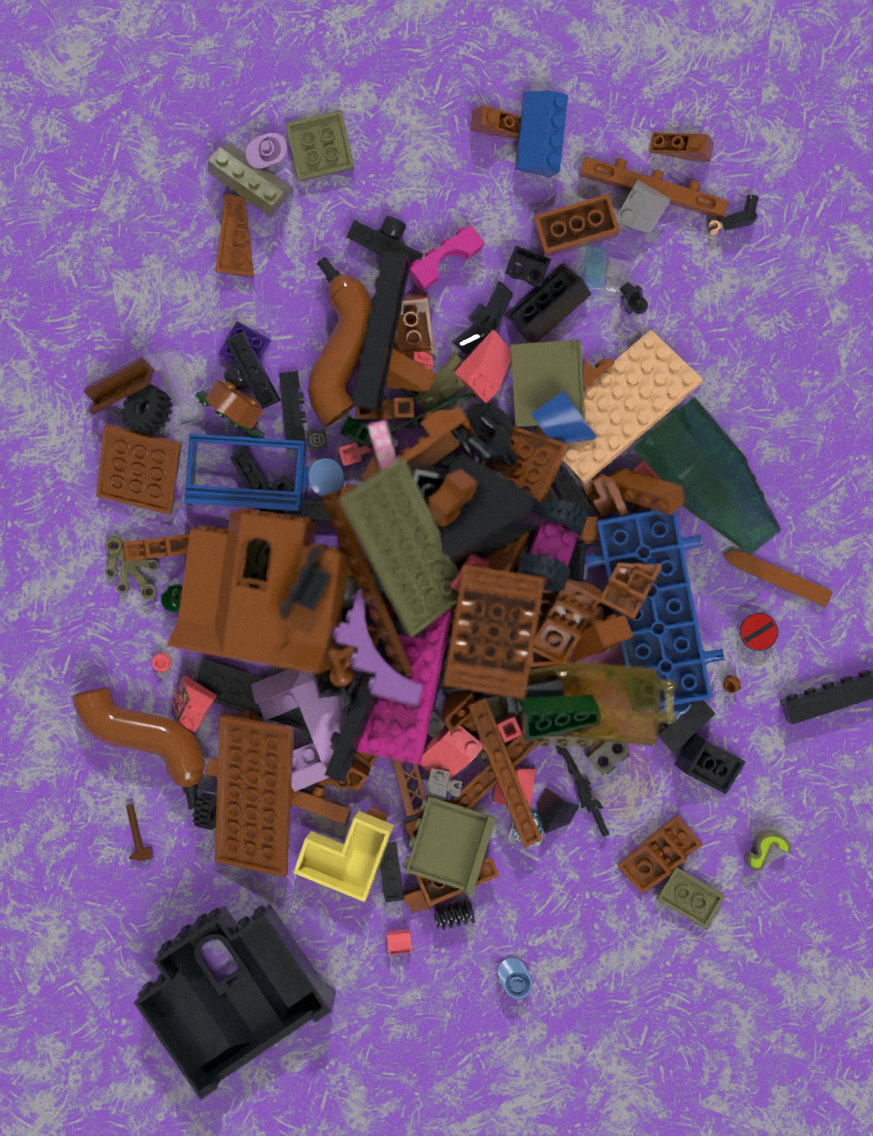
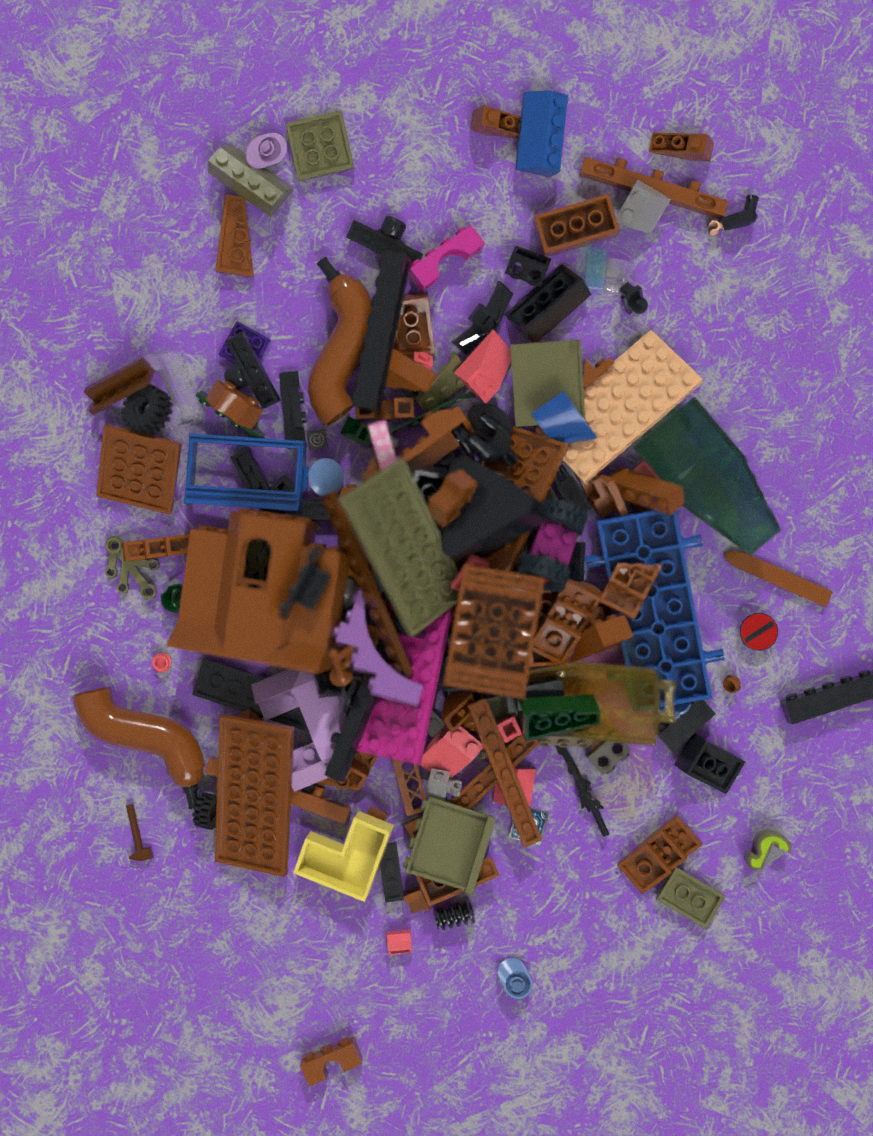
(192, 703): coral slope -> none
(223, 1025): black panel -> none
(344, 1052): none -> dark orange arch
(352, 453): coral plate -> none
(555, 810): black slope -> none
(590, 531): dark orange brick -> none

